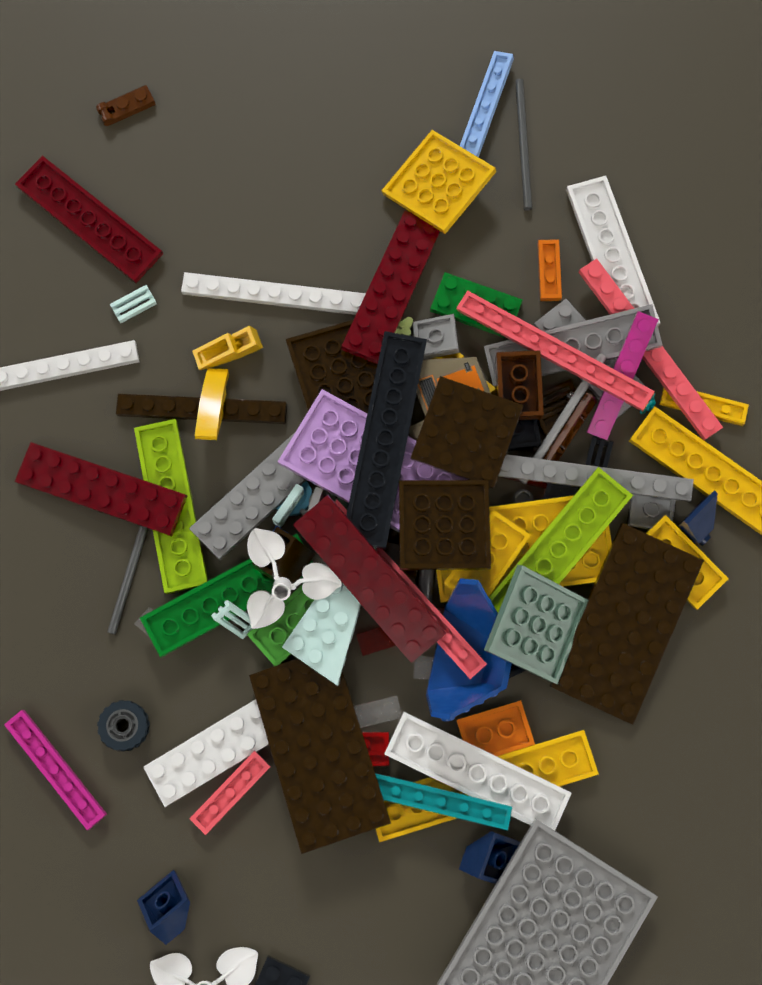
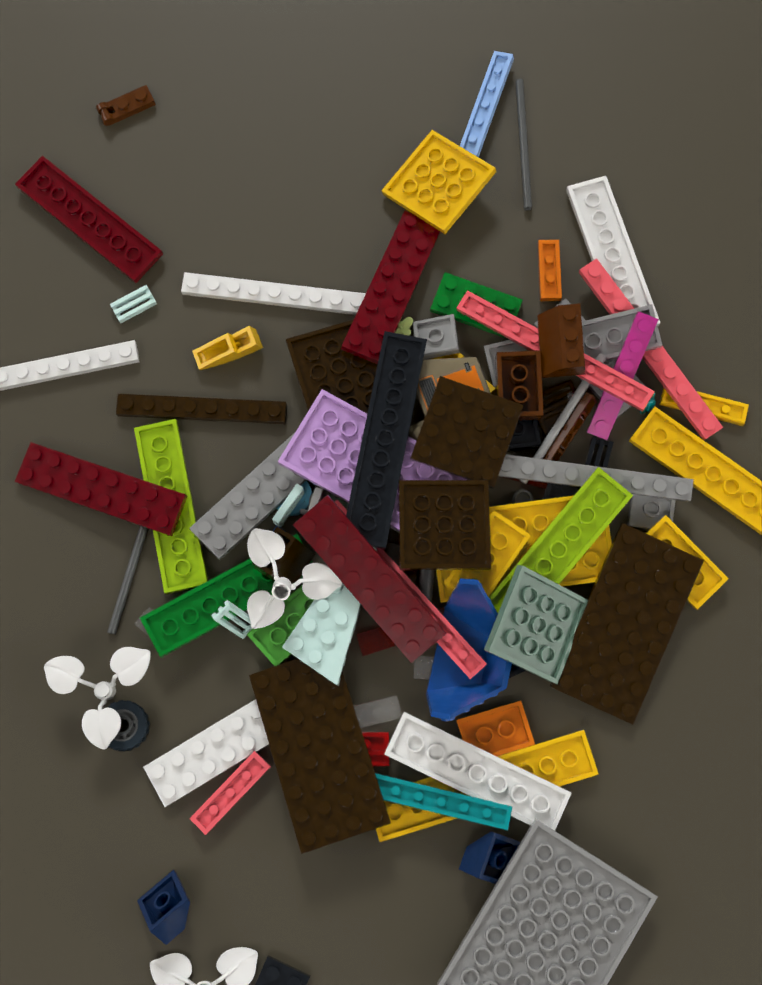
(55, 769): dark pink plate -> none
(102, 724): none -> white plant
(211, 404): yellow slope -> none
(561, 341): none -> reddish brown slope
(700, 520): dark blue slope -> none

